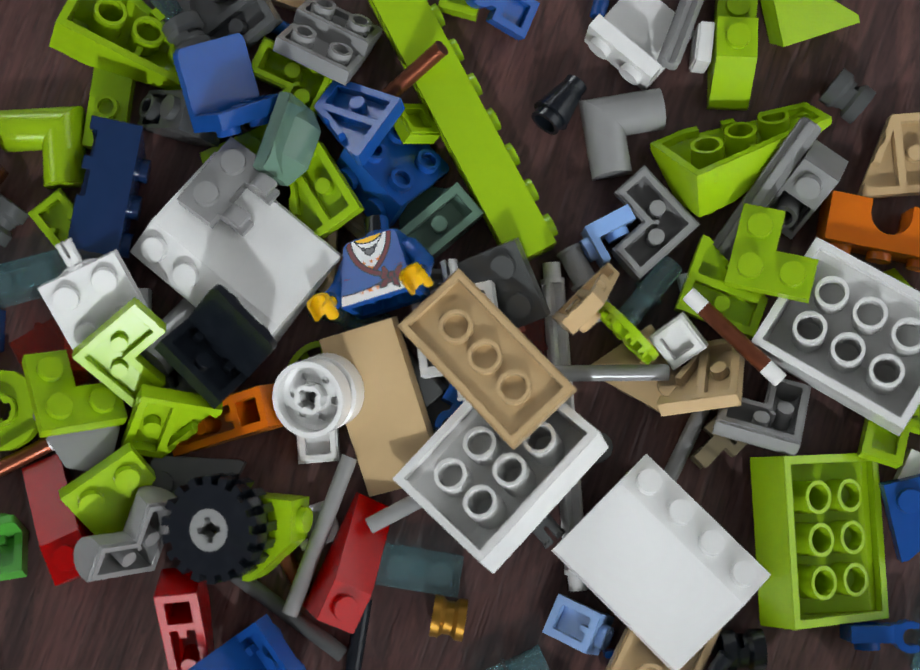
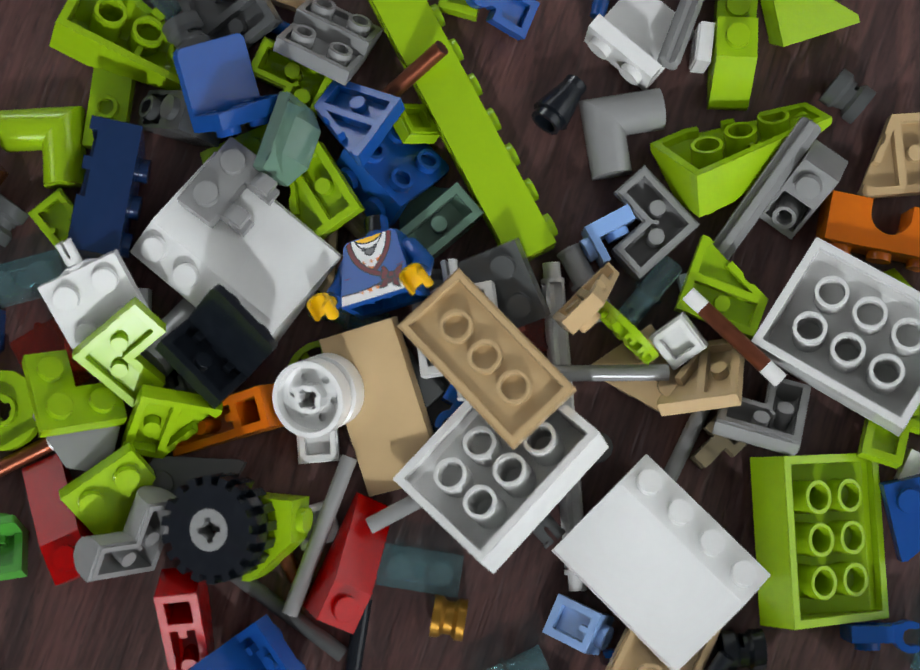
(757, 263): lime plate -> none

